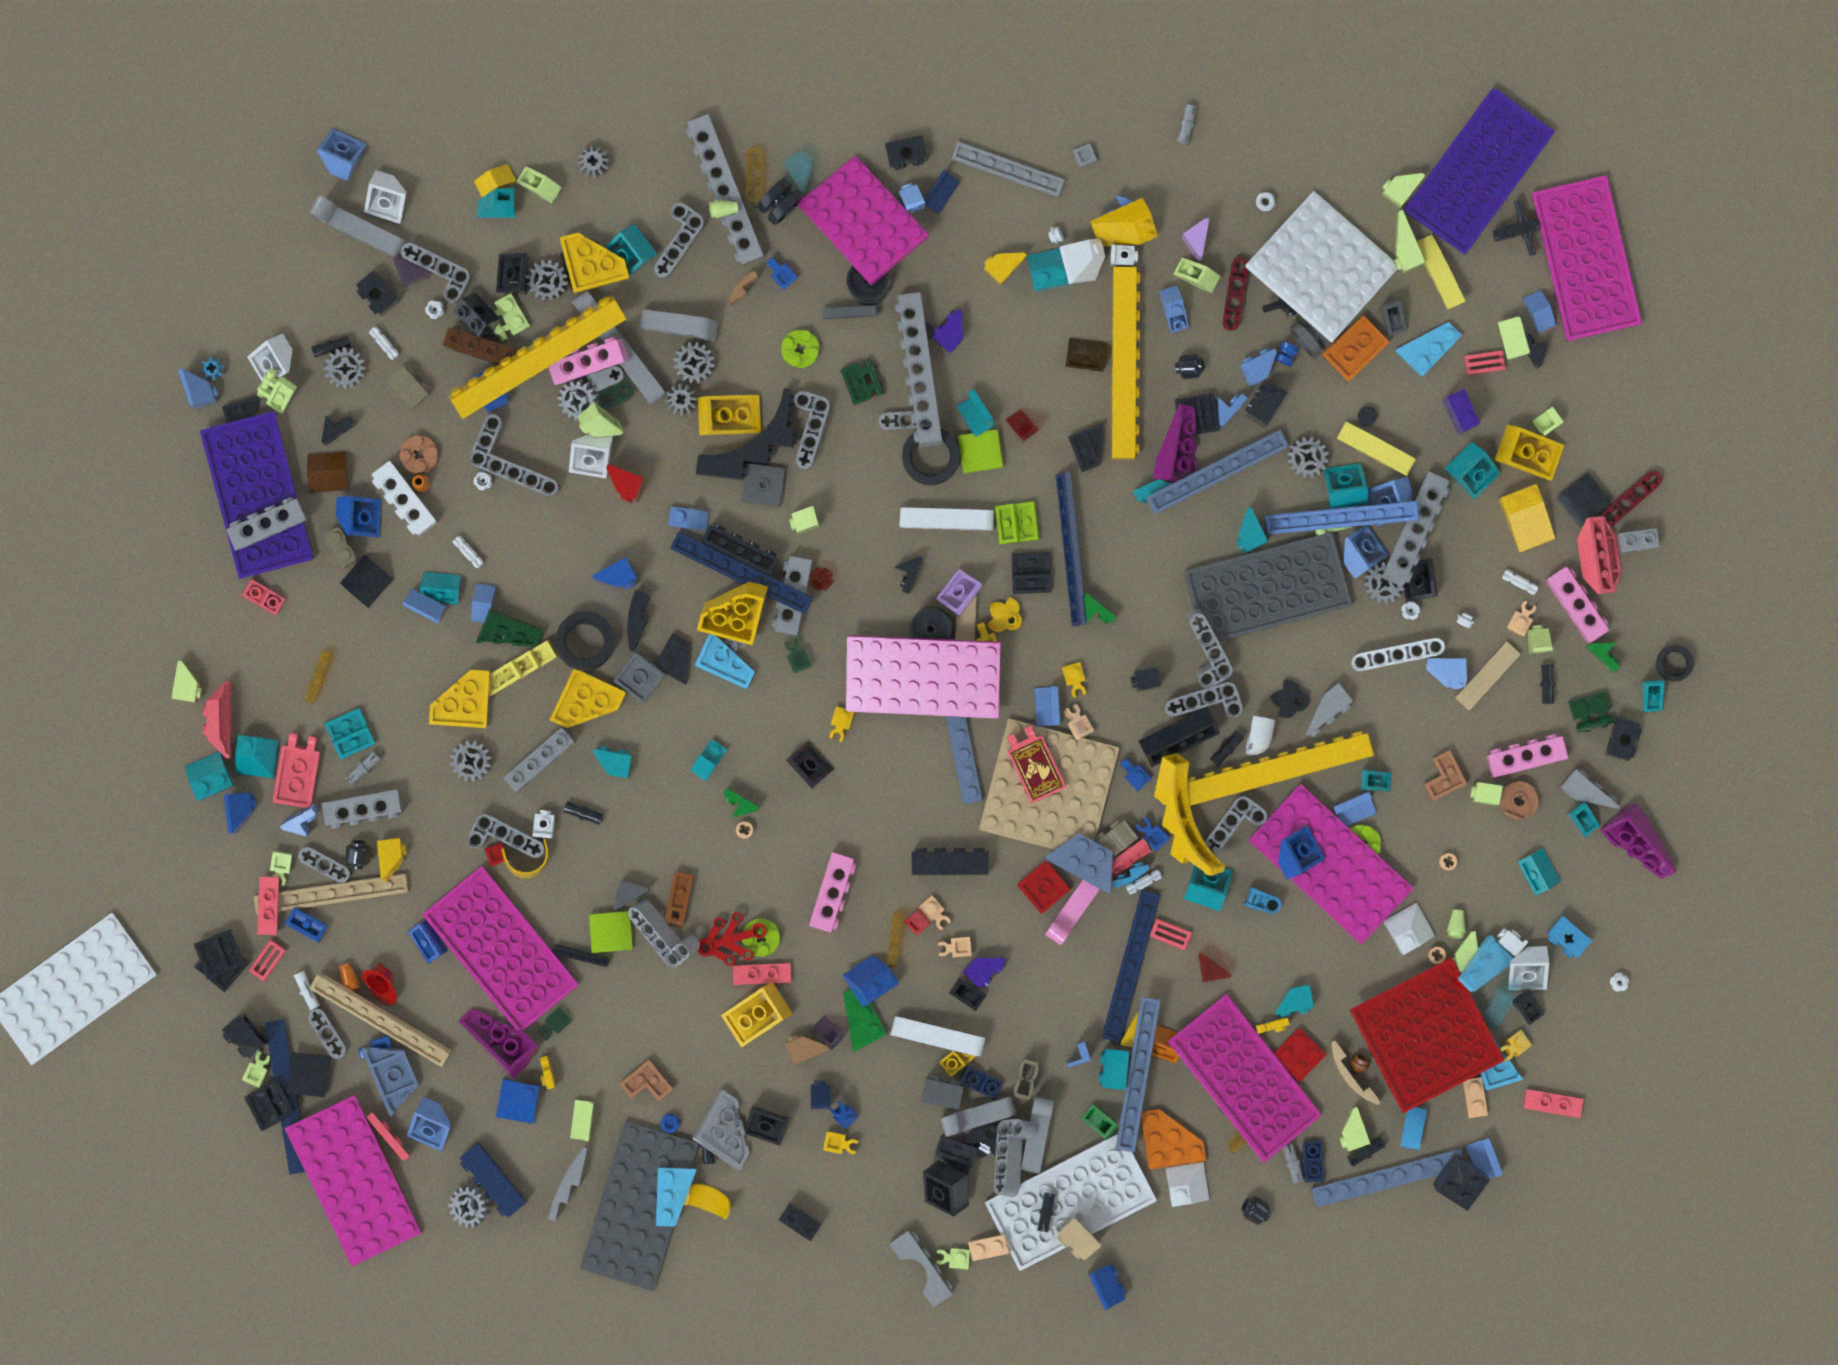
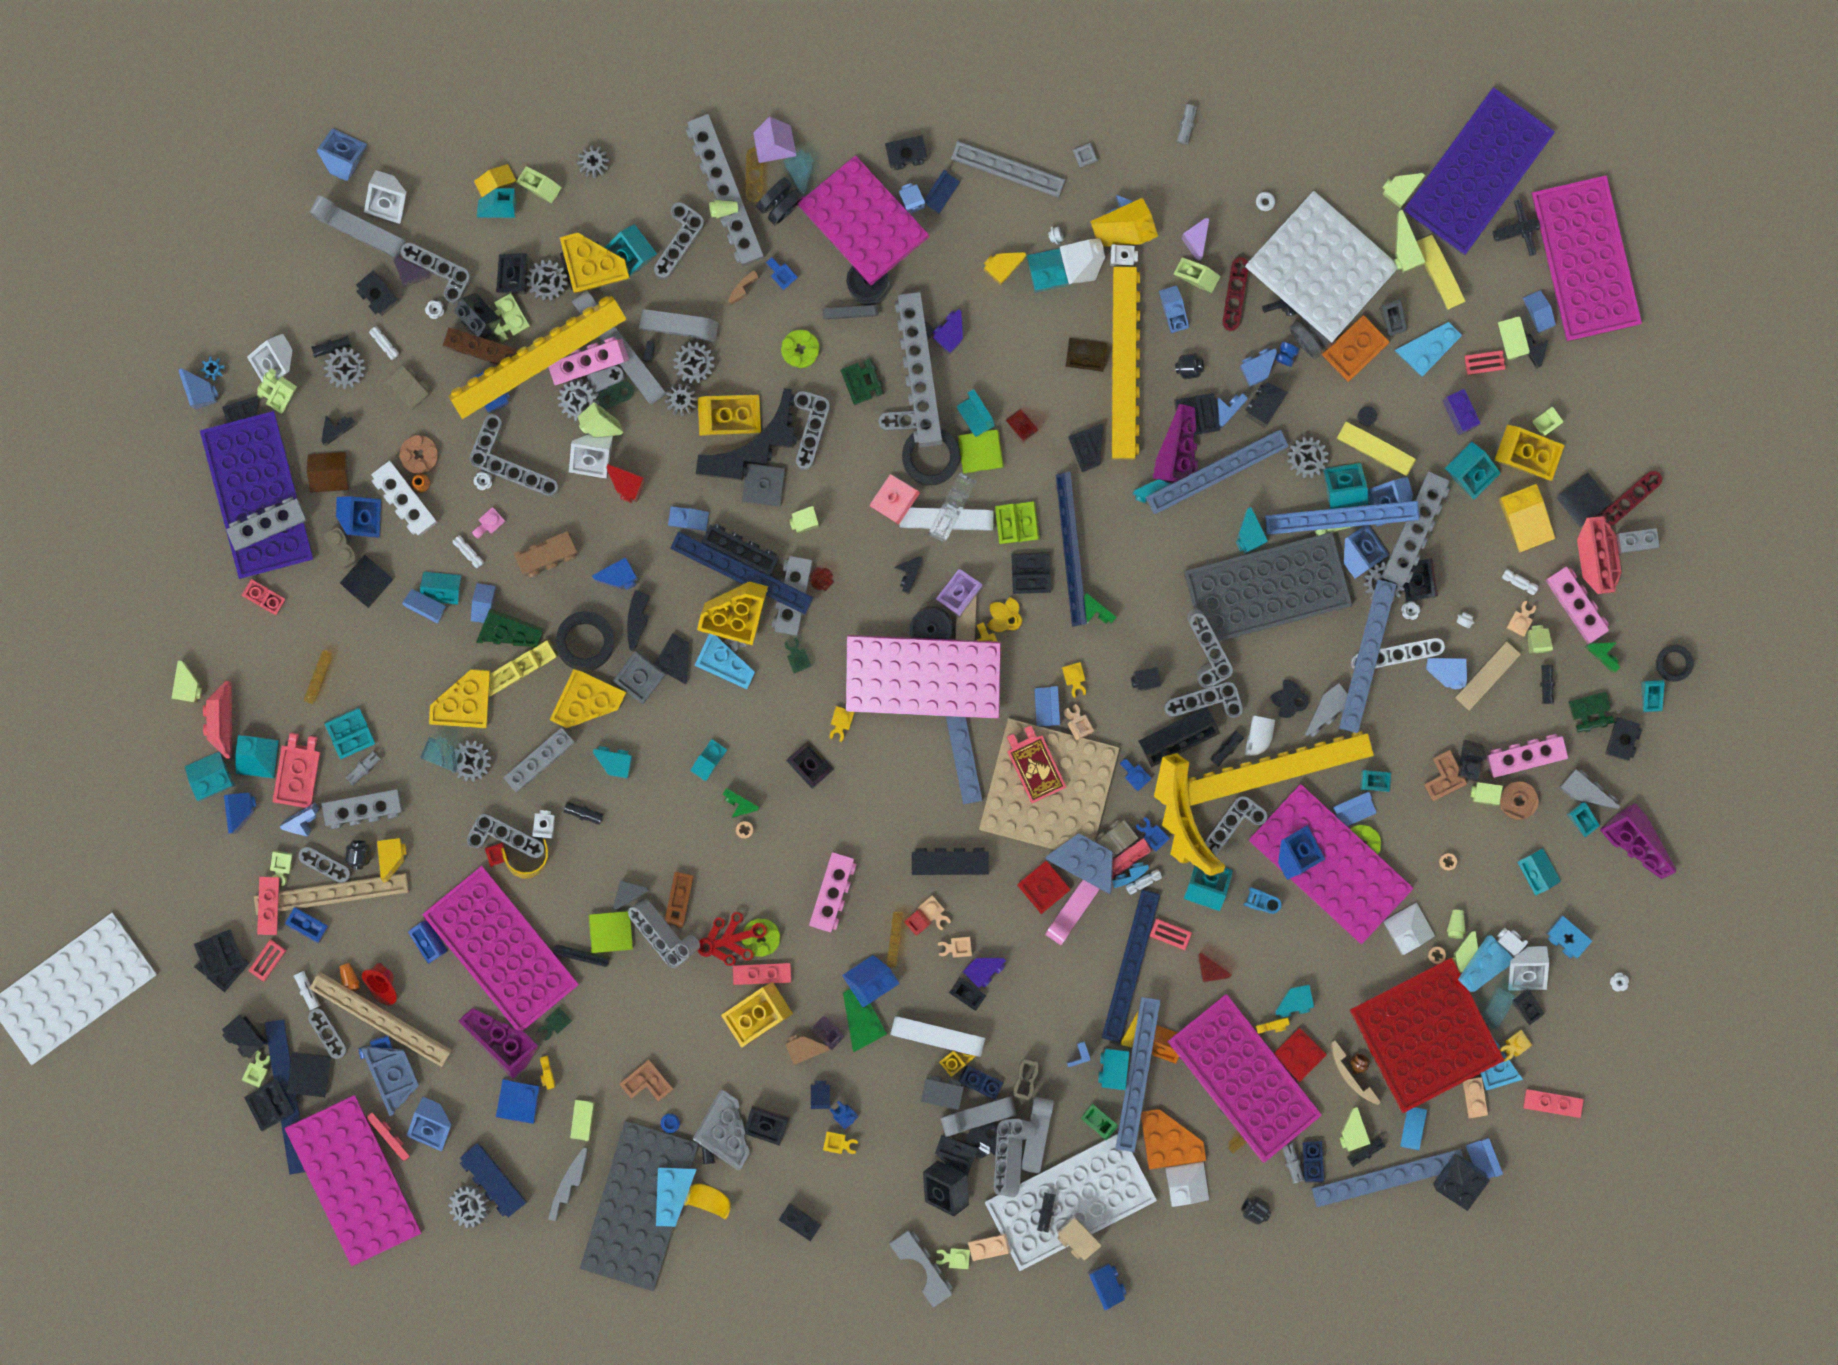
(440, 753): none -> clear light blue slope
(489, 521): none -> bright pink plate
(546, 554): none -> medium nougat wedge
(649, 351): none -> black tile
(774, 140): none -> lavender slope
(894, 499): none -> coral plate
(952, 507): none -> clear slope
(1367, 656): none -> sand blue plate
(1471, 759): none -> black slope

